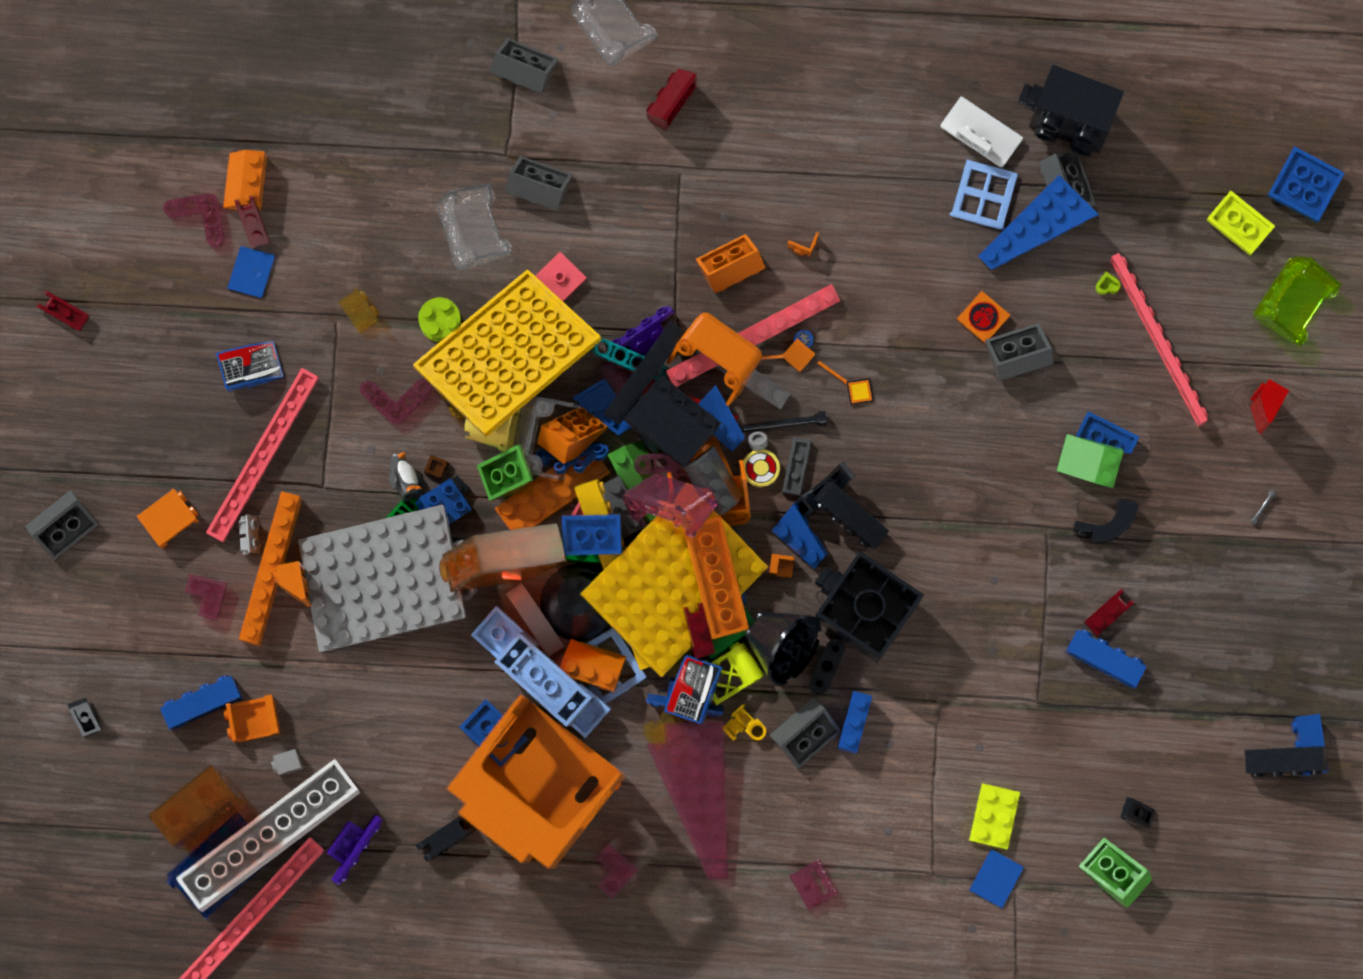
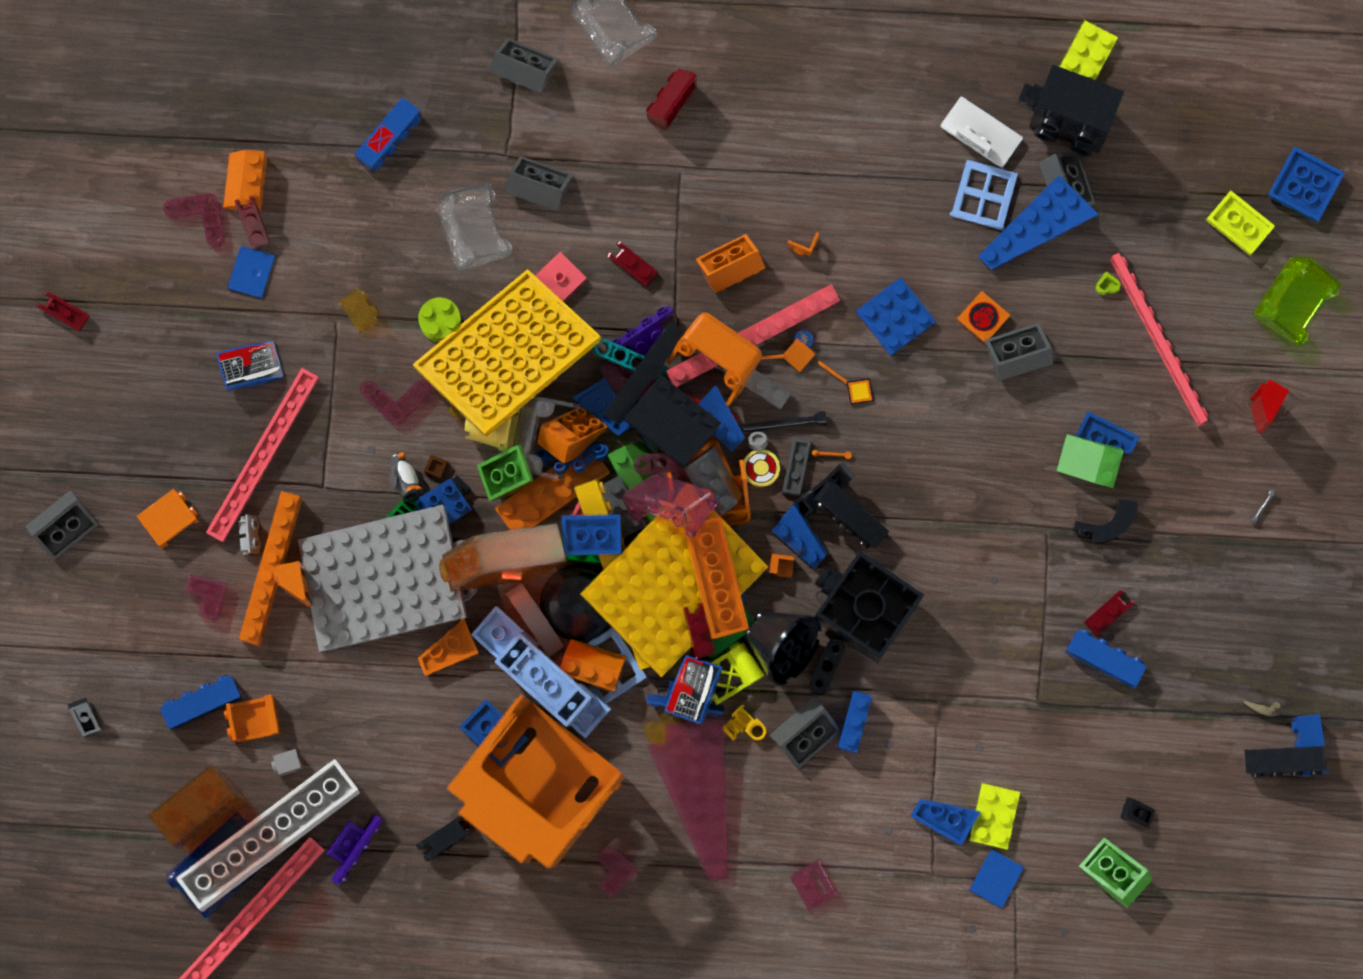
(388, 134): none -> blue brick
(449, 650): none -> orange wing
(633, 265): none -> dark red hinge
(847, 455): none -> orange hinge
(895, 316): none -> blue plate
(946, 819): none -> blue wing
(1089, 51): none -> neon yellow plate
(1261, 709): none -> dark tan bar

